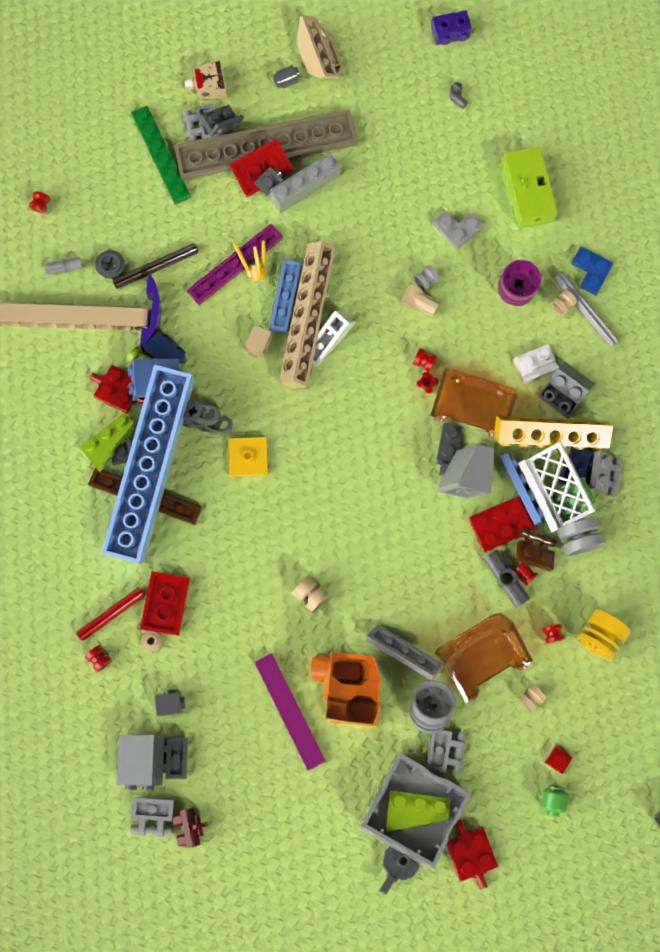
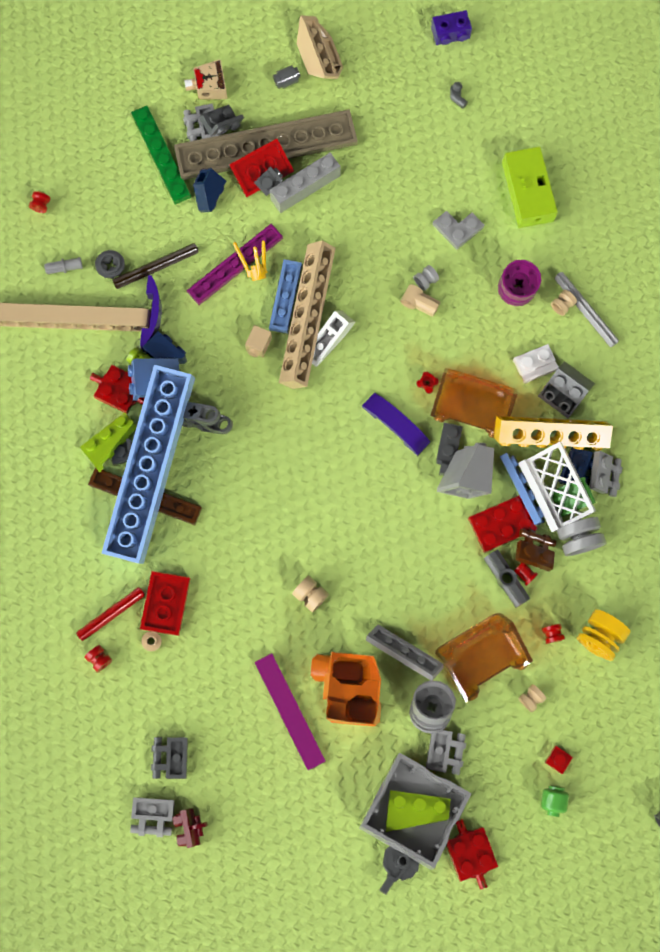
(140, 761): brick -> none
(169, 703): dark grey brick -> none
(207, 189): none -> dark blue slope
(248, 456): yellow plate -> none
(397, 423): none -> dark purple slope
(426, 360): red wheel -> none
(596, 268): blue plate -> none

